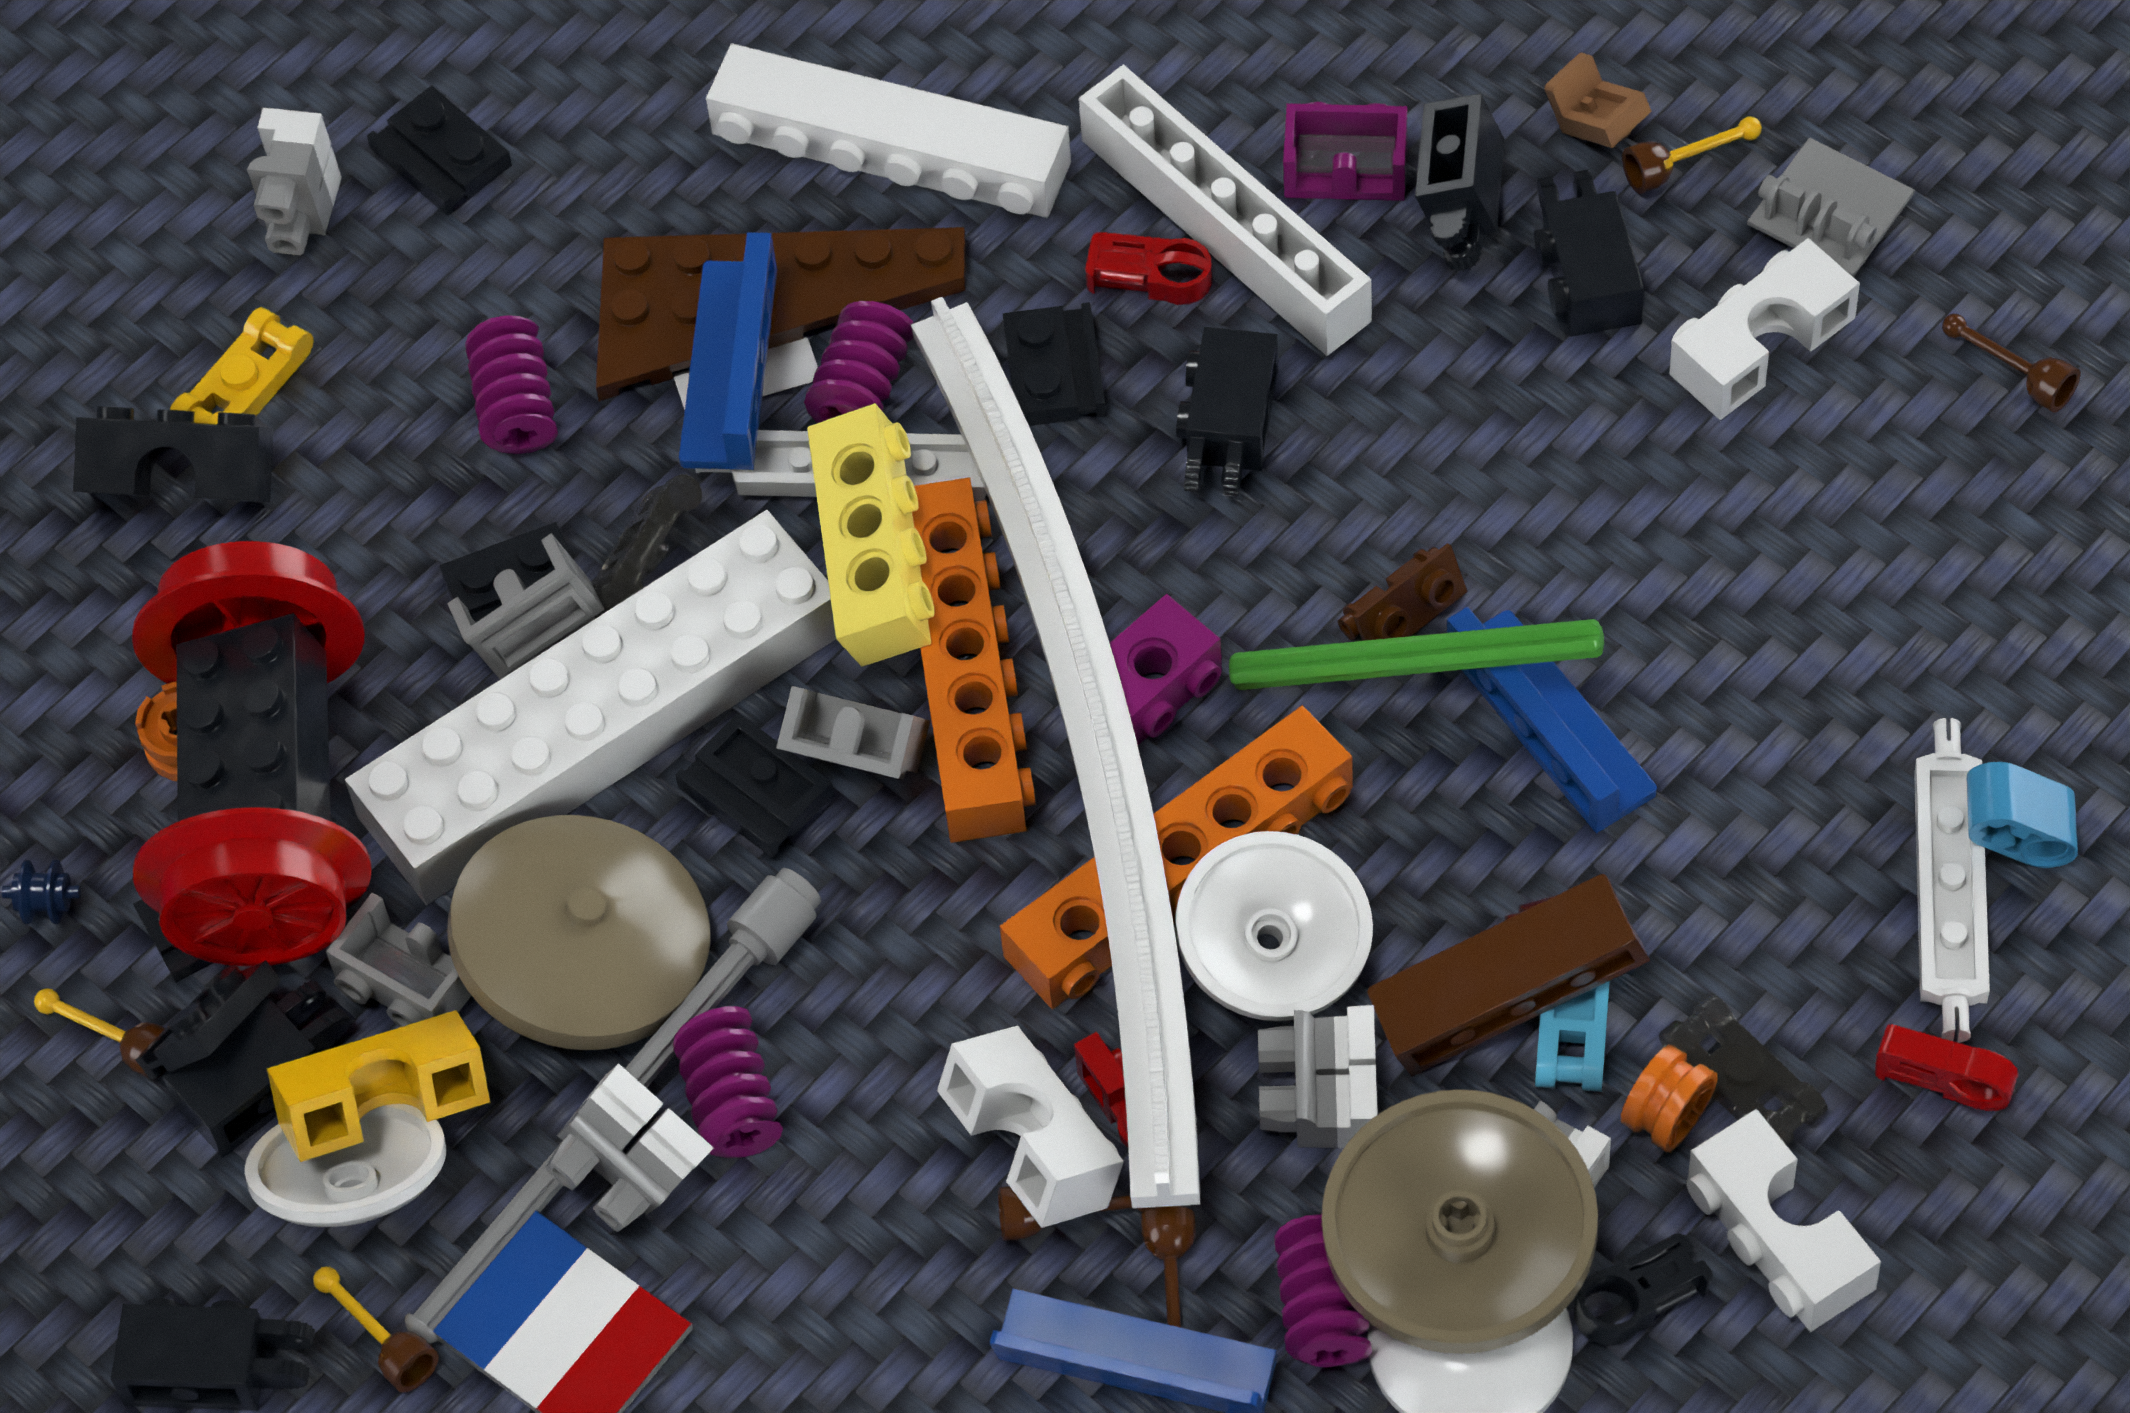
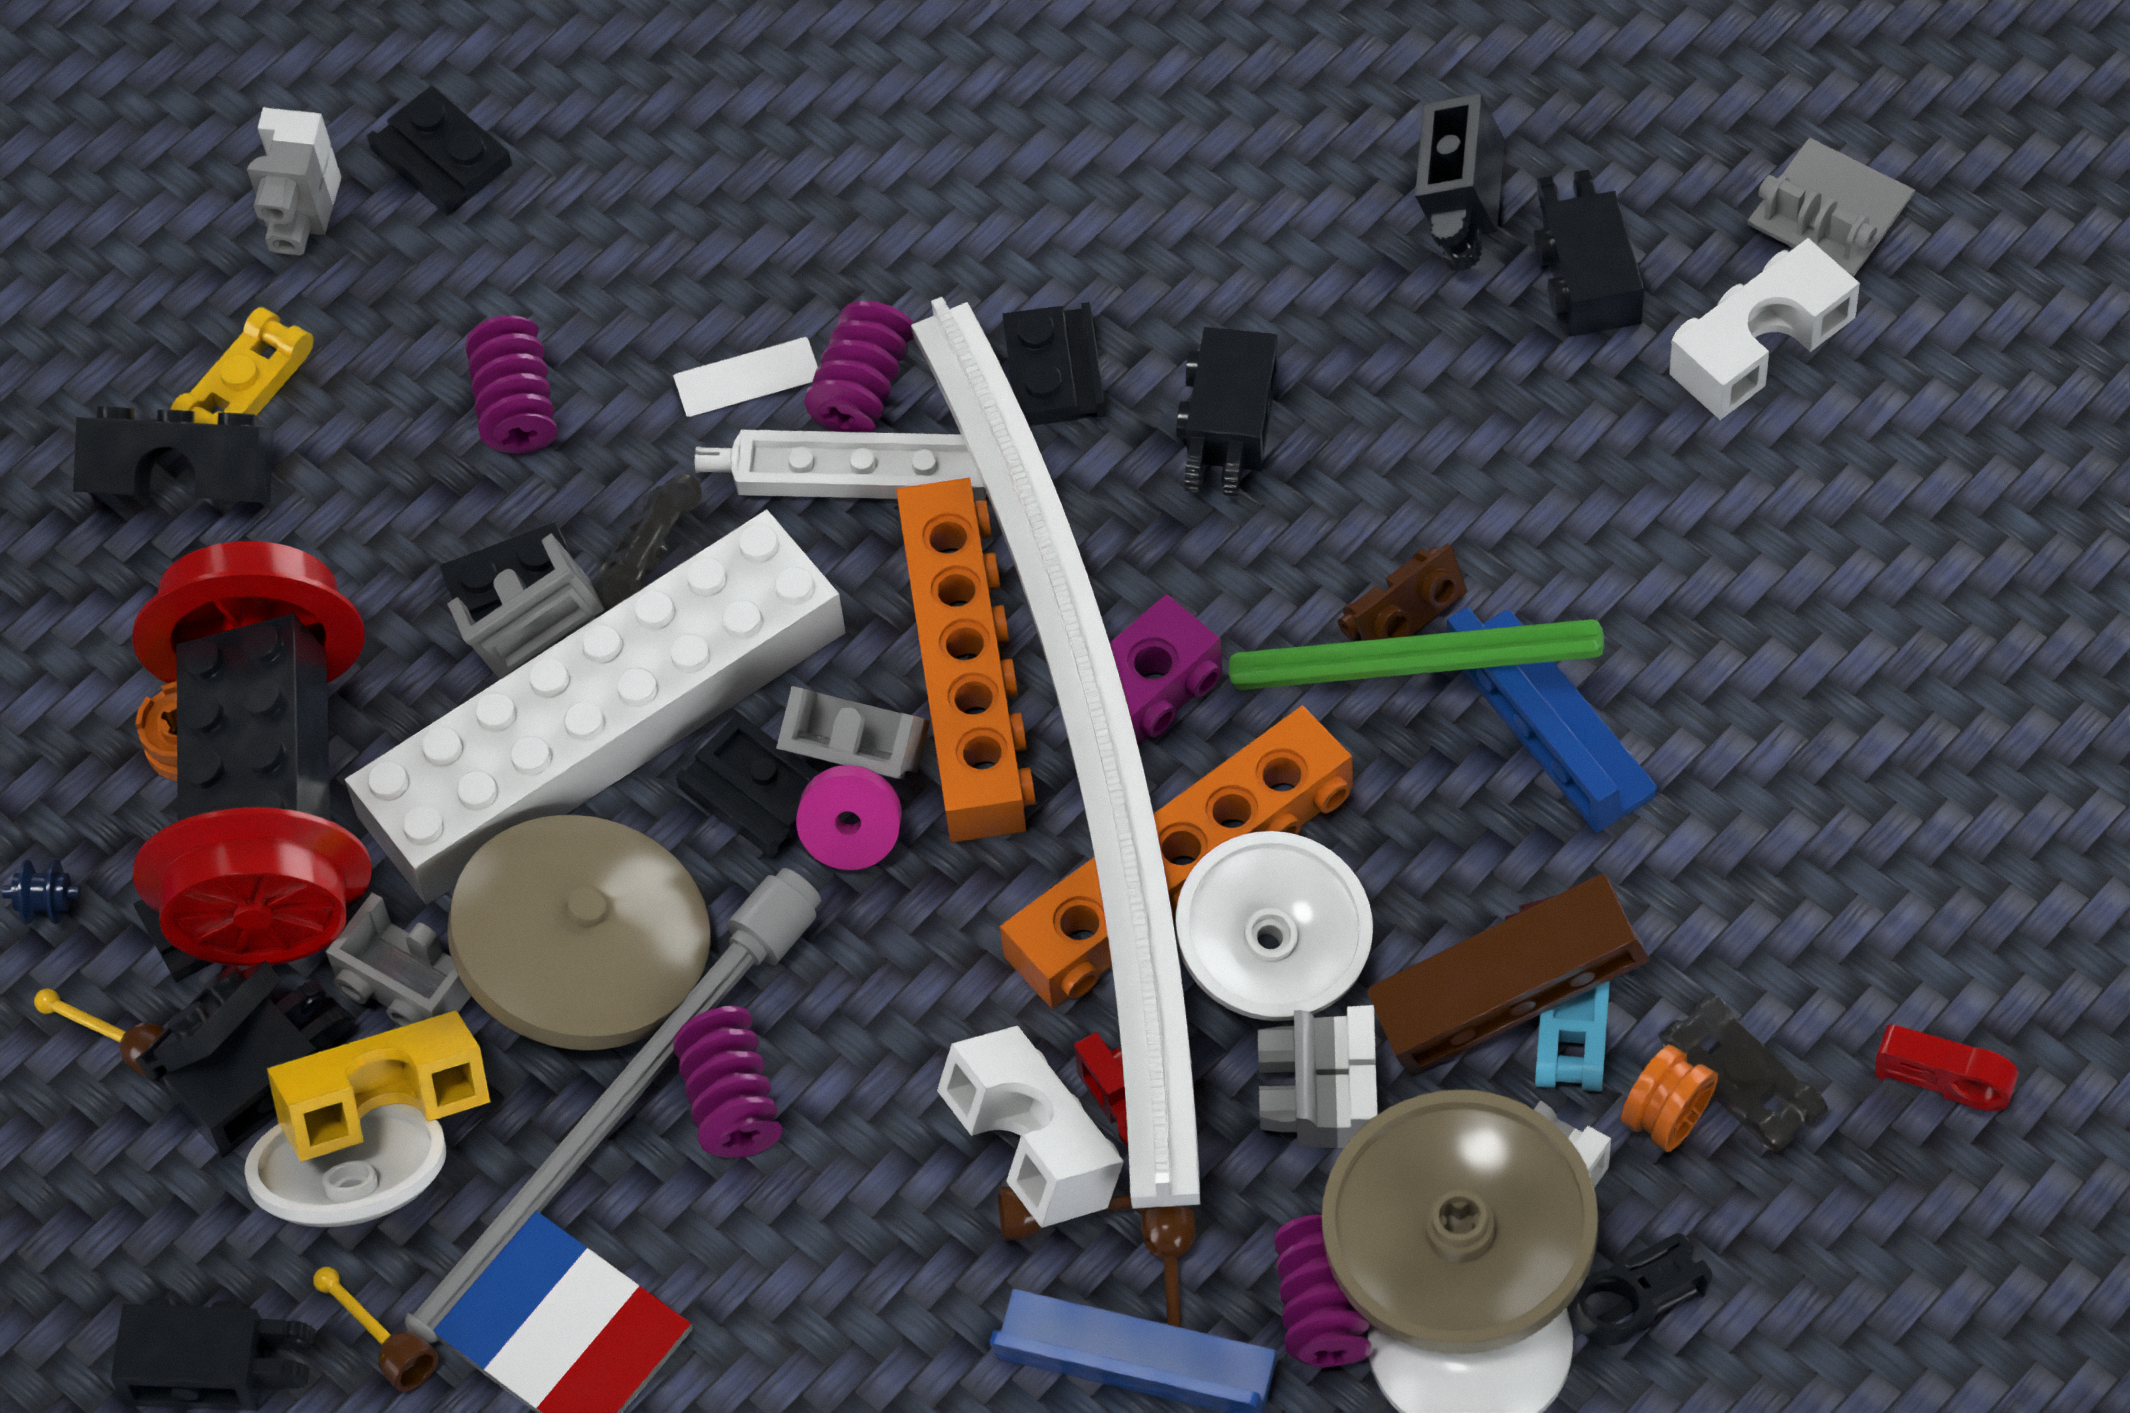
(651, 1165): light grey hips -> none
(655, 287): reddish brown wing -> none
(729, 359): blue panel -> none
(855, 791): none -> dark pink piece
(870, 535): light yellow brick -> none
(889, 130): white brick -> none
(1137, 264): red piece -> none
(1226, 210): white brick -> none
(1345, 151): magenta window -> none
(1594, 107): medium nougat bracket -> none
(1651, 164): hinge -> none
(1809, 1268): white arch -> none
(1949, 885): white plate -> none
(2021, 814): dark azure beam -> none
(2048, 381): reddish brown hinge -> none

